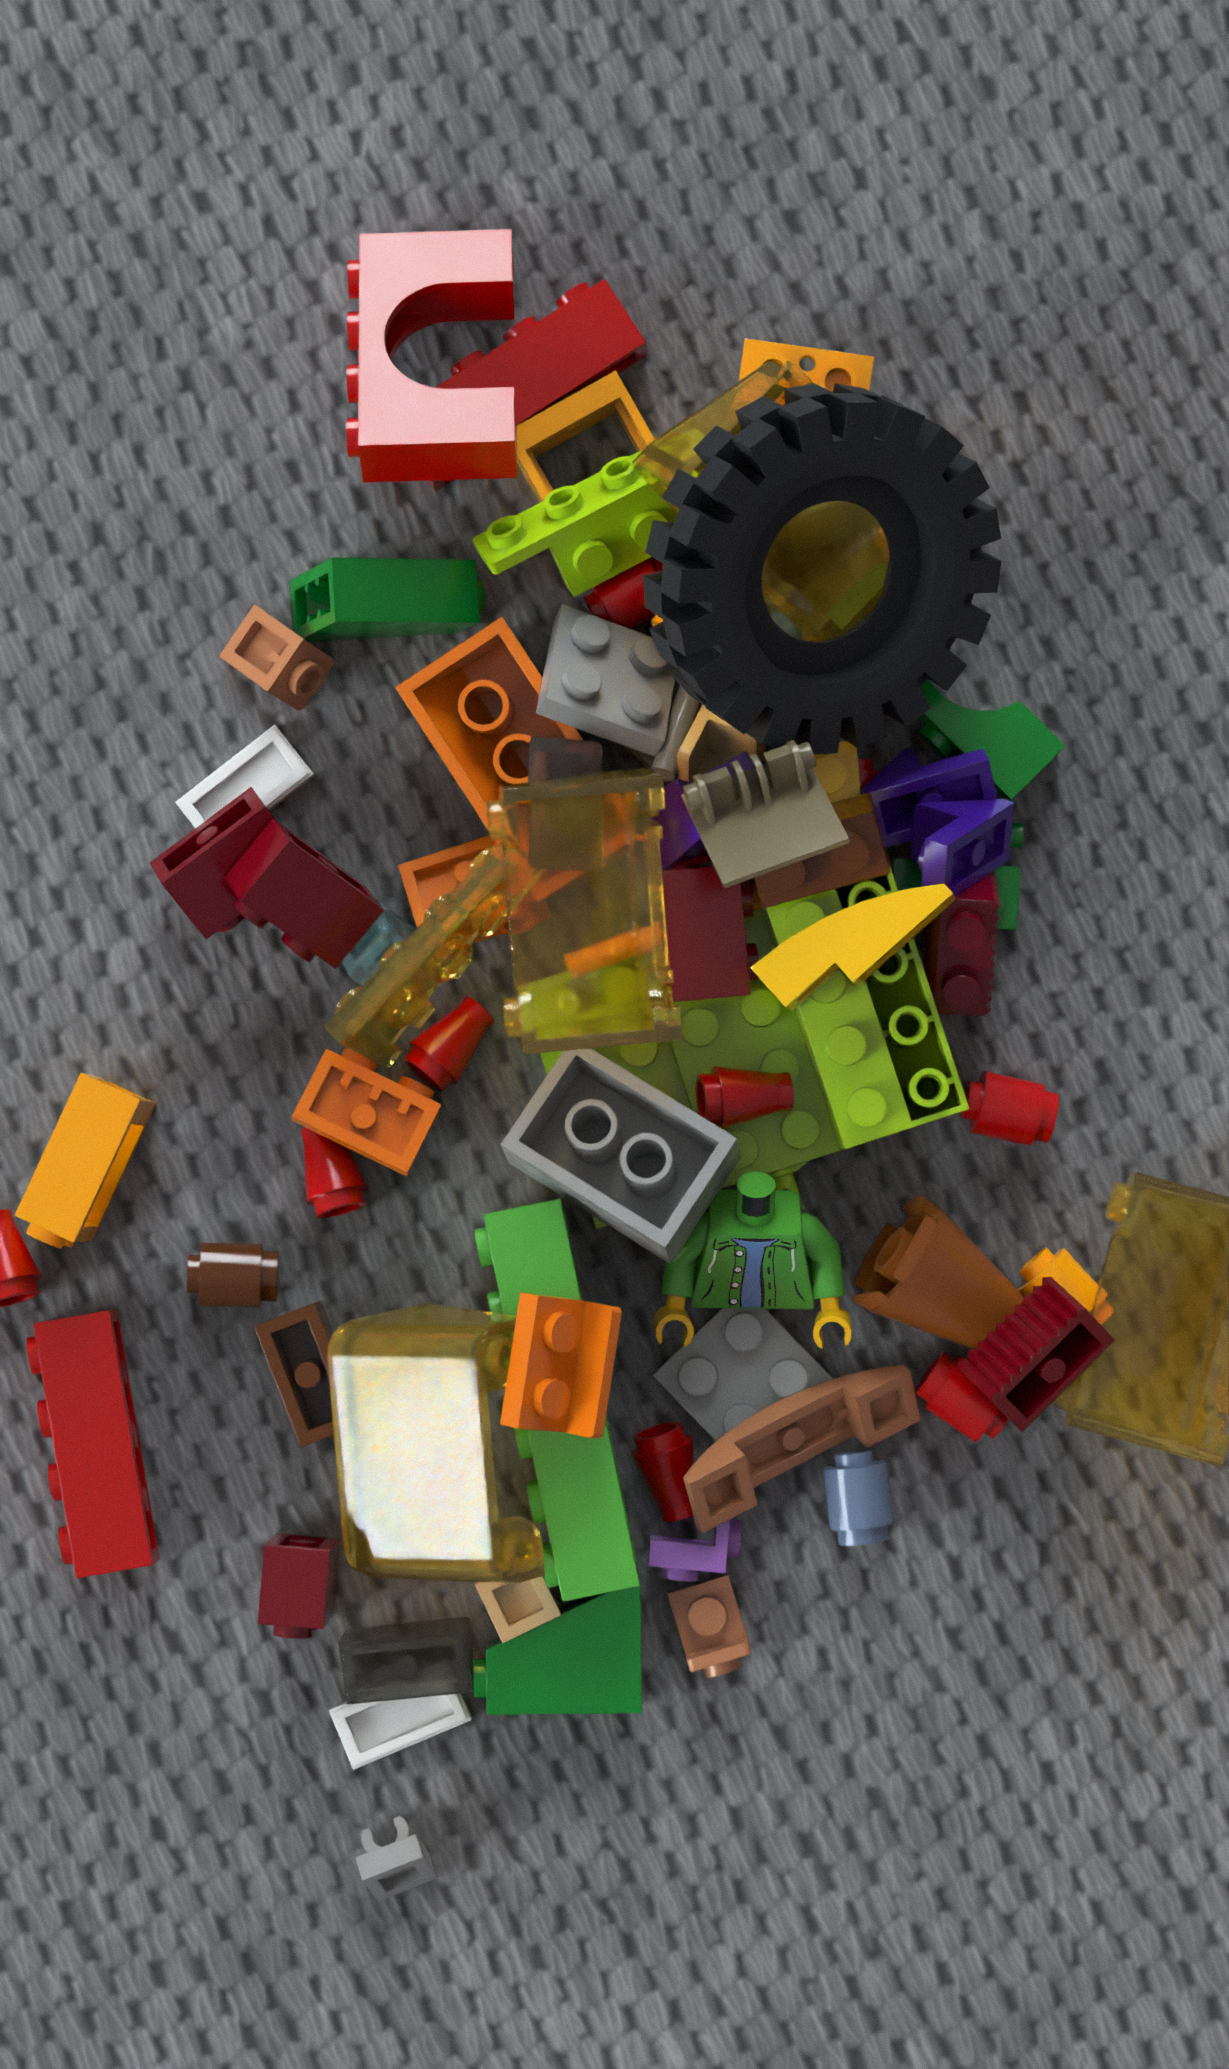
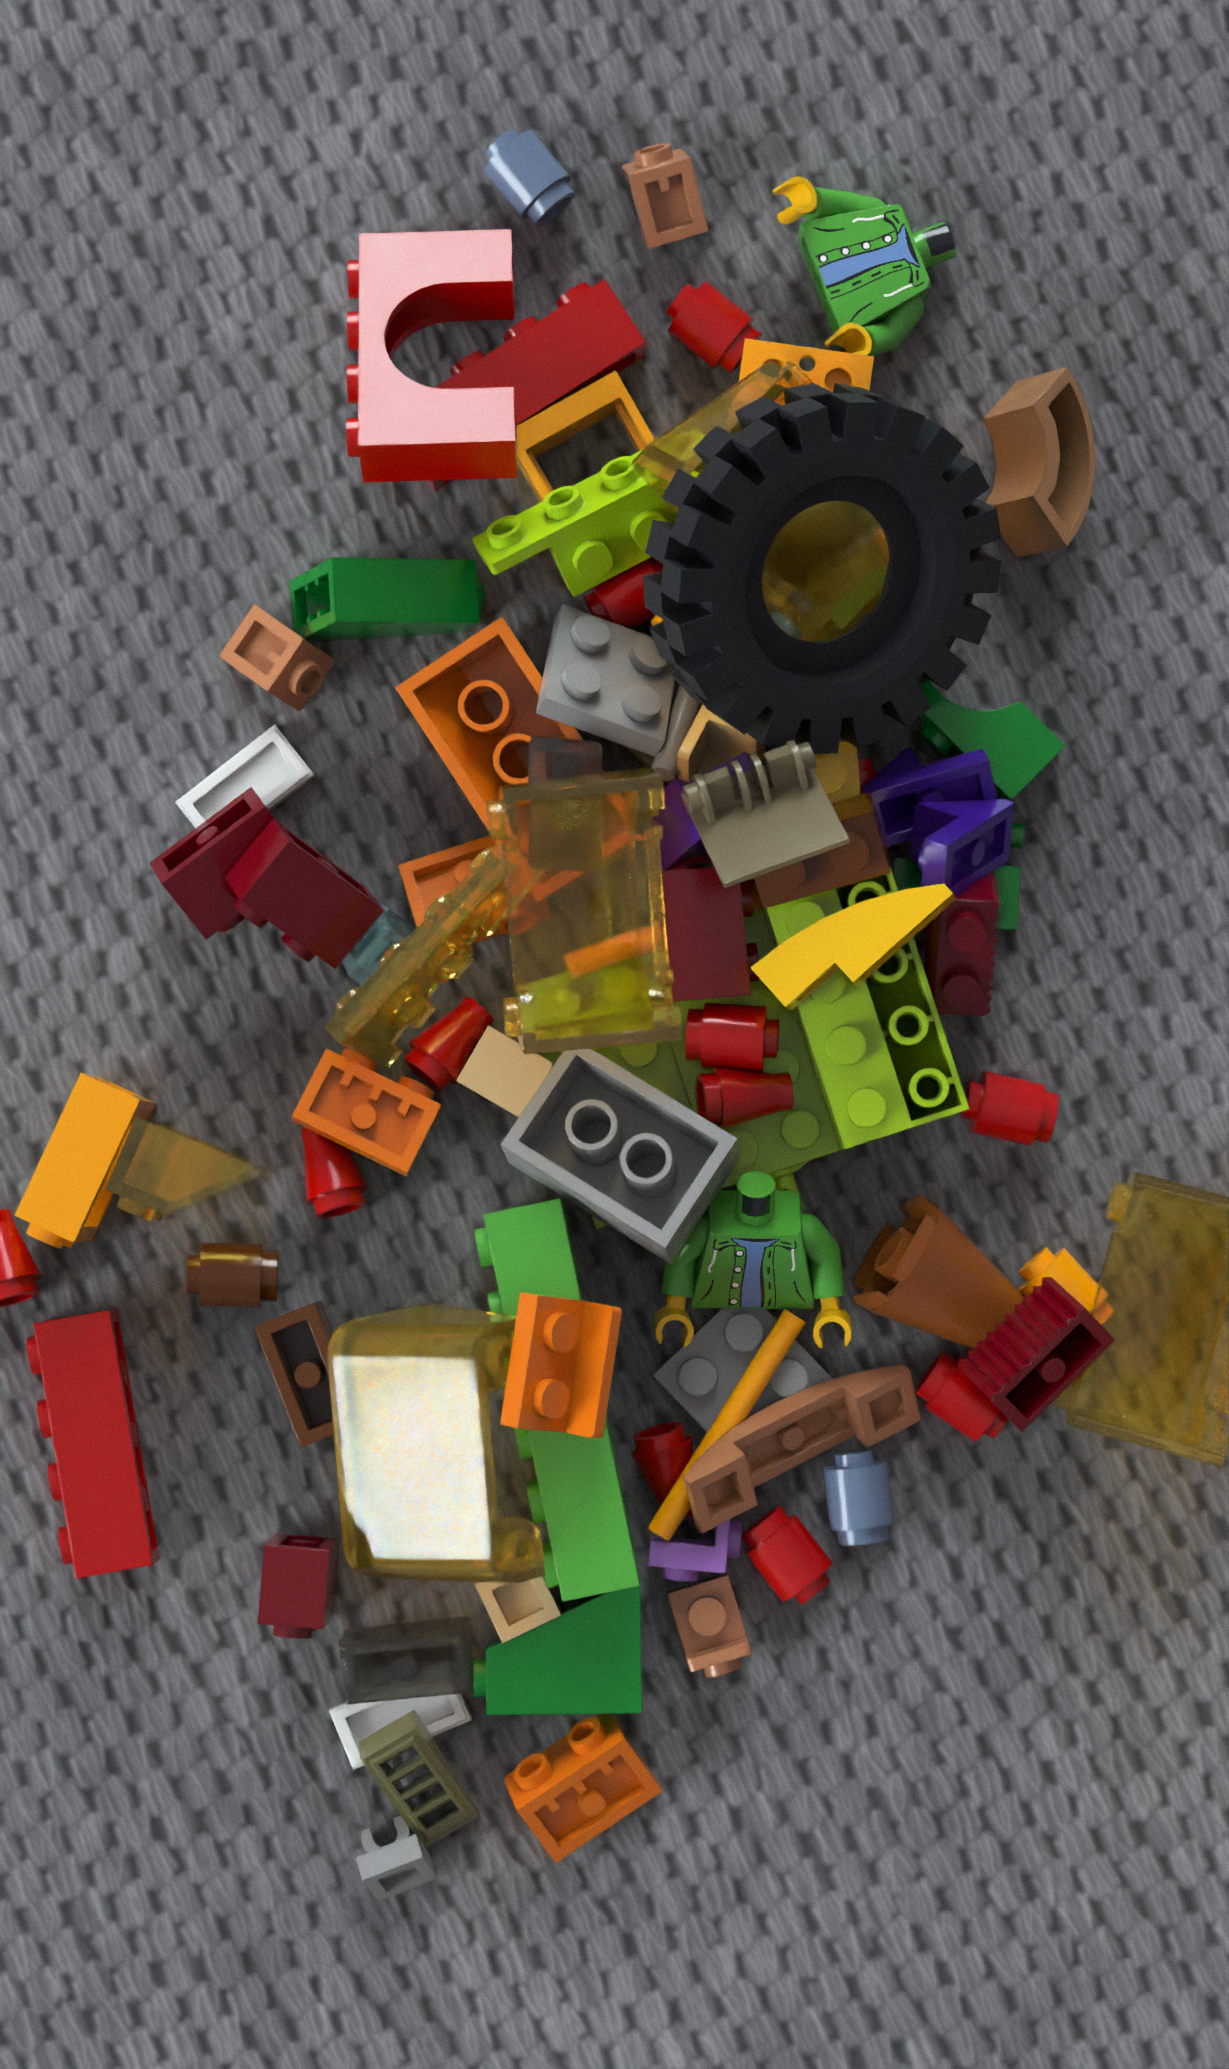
(175, 1172): none -> clear yellow slope
(397, 1739): none -> olive slope
(503, 1072): none -> tan panel
(529, 176): none -> sand blue brick
(581, 1785): none -> orange bracket
(665, 195): none -> nougat bracket
(711, 325): none -> red brick
(731, 1036): none -> red brick
(733, 1413): none -> light orange bar
(787, 1555): none -> red brick
(864, 263): none -> bright green torso
(1042, 462): none -> medium nougat brick

